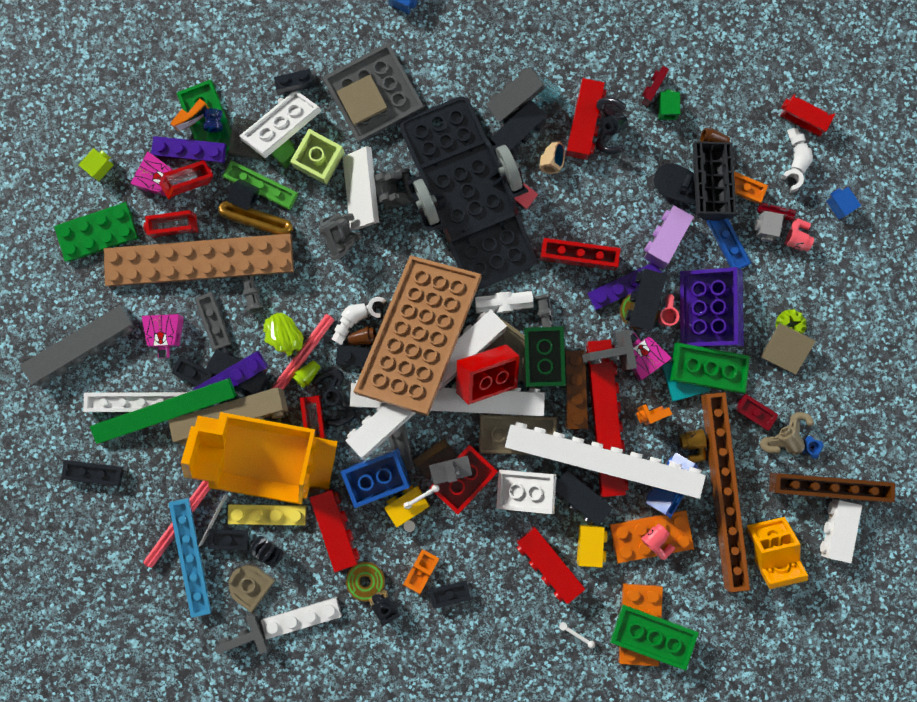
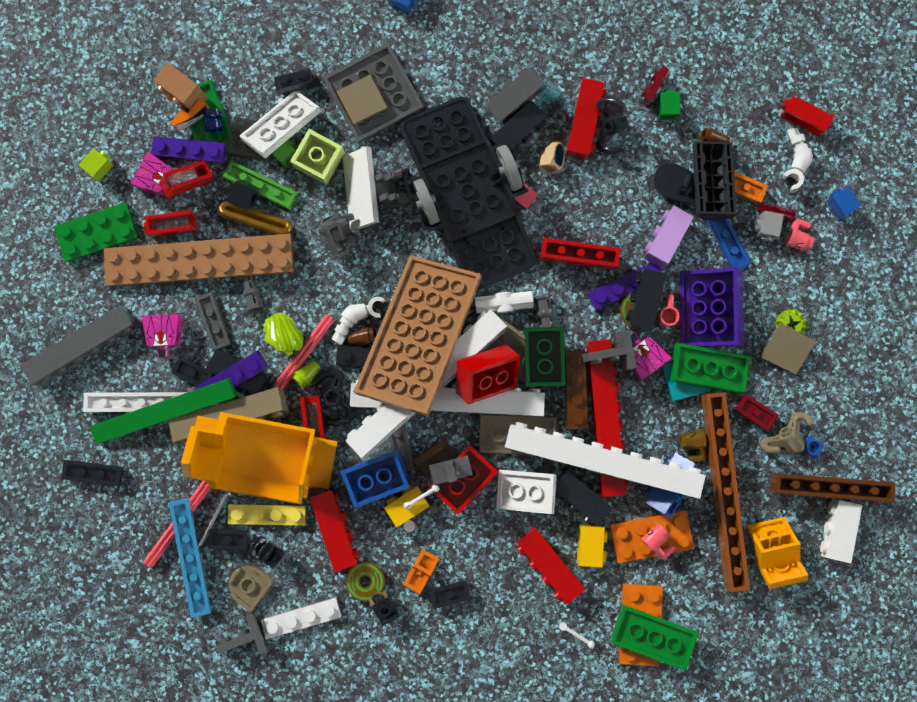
(178, 88): none -> medium nougat brick
(648, 417): orange bracket -> none

